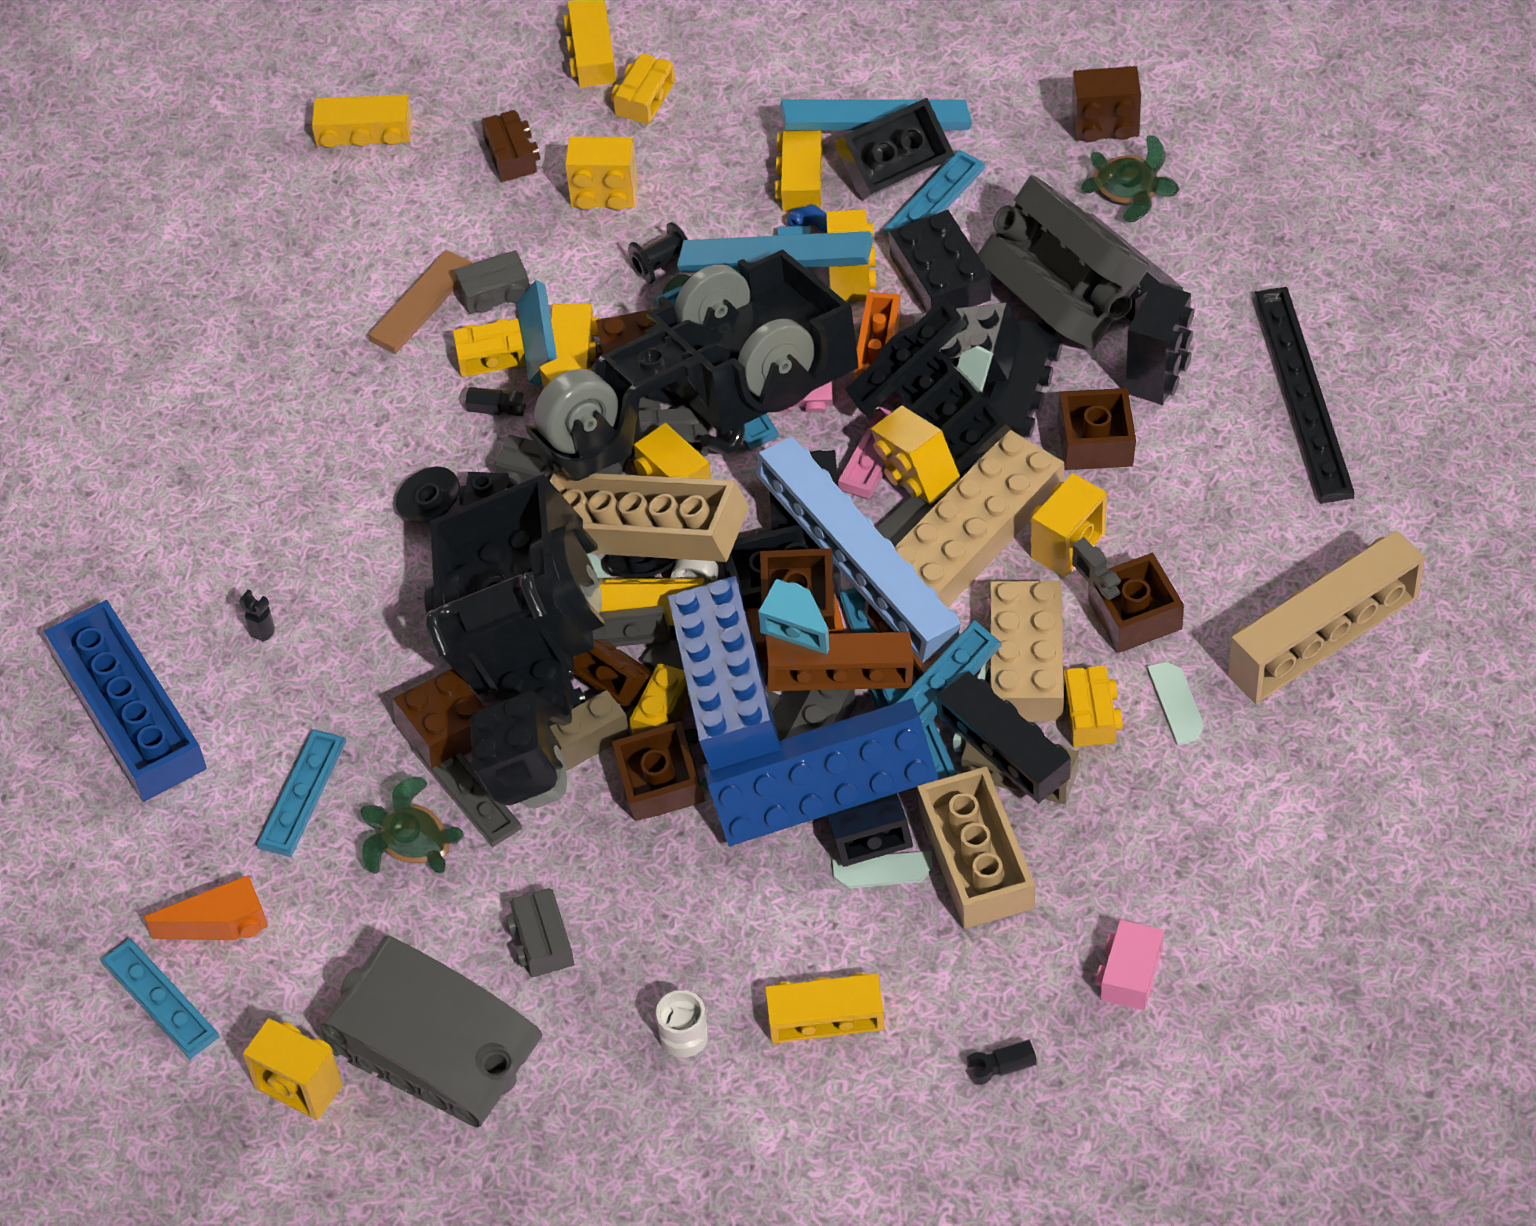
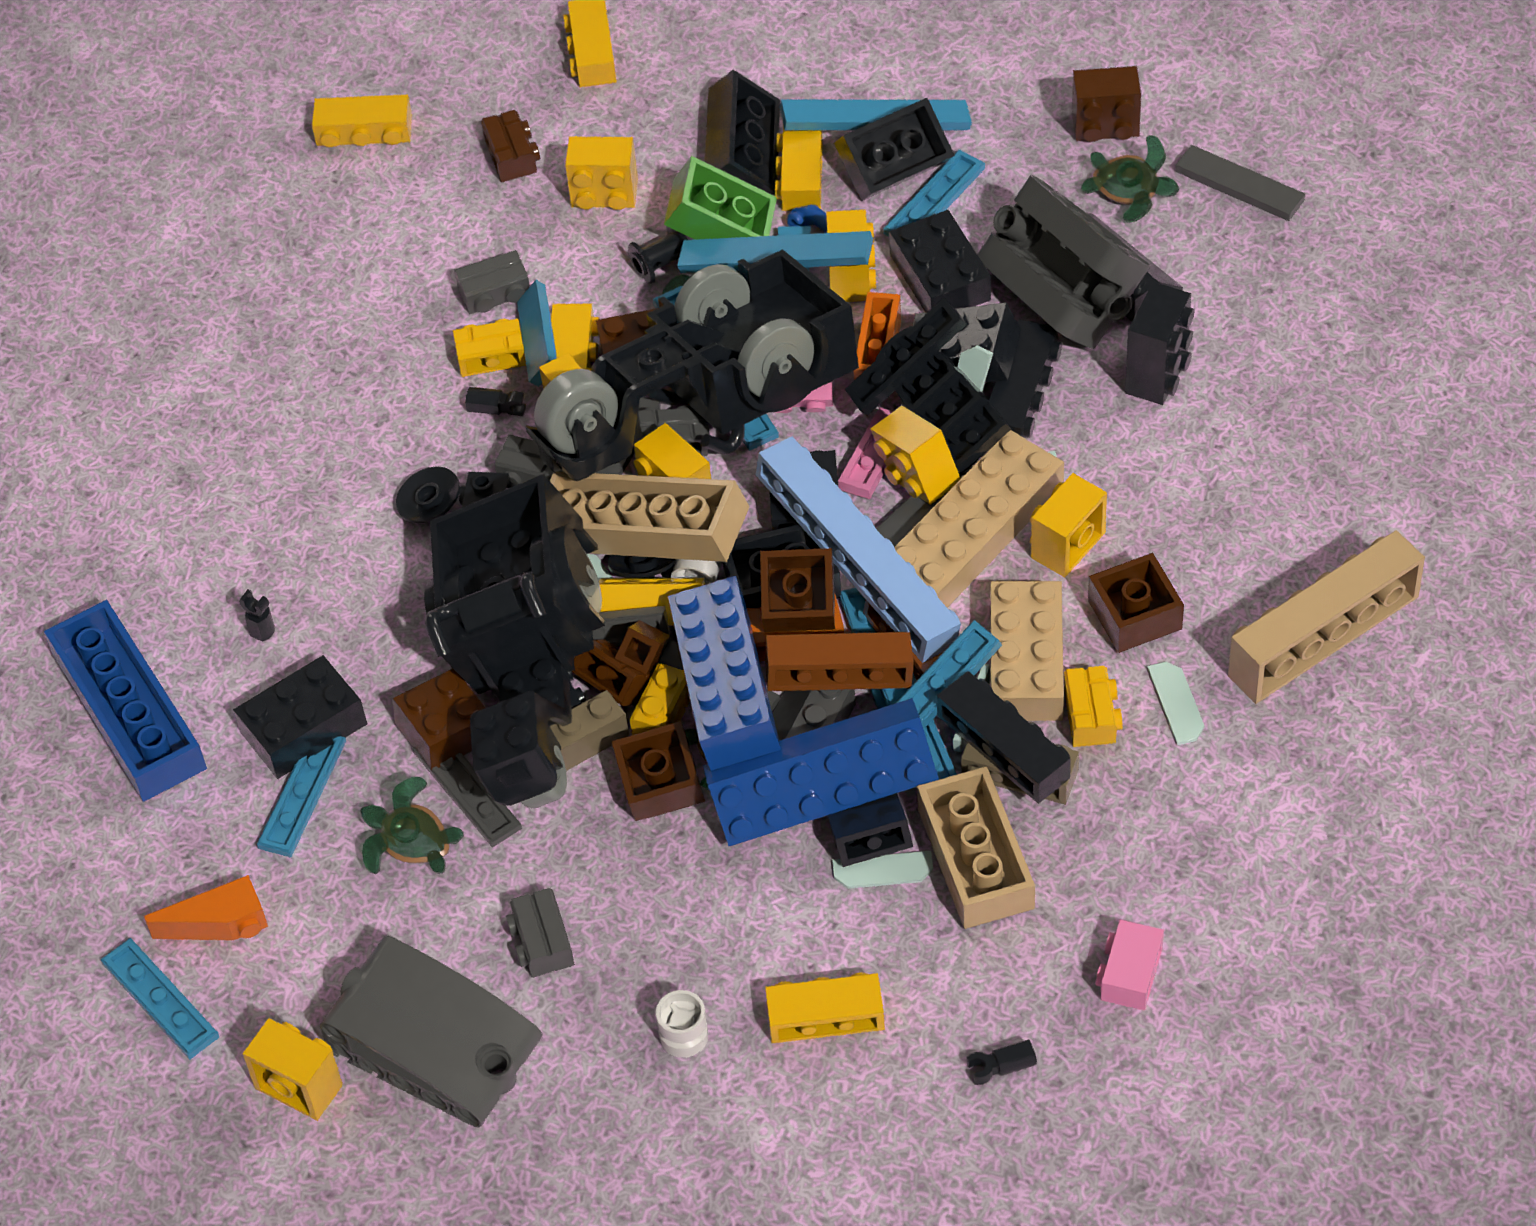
(300, 716): none -> black brick
(418, 303): medium nougat tile -> none
(642, 647): none -> reddish brown brick
(643, 88): yellow brick -> none
(716, 204): none -> bright green brick
(743, 130): none -> black slope
(794, 617): medium azure slope -> none
(1092, 566): dark grey plate -> none
(1096, 429): reddish brown brick -> none
(1240, 182): none -> dark grey tile
(1304, 395): black tile -> none

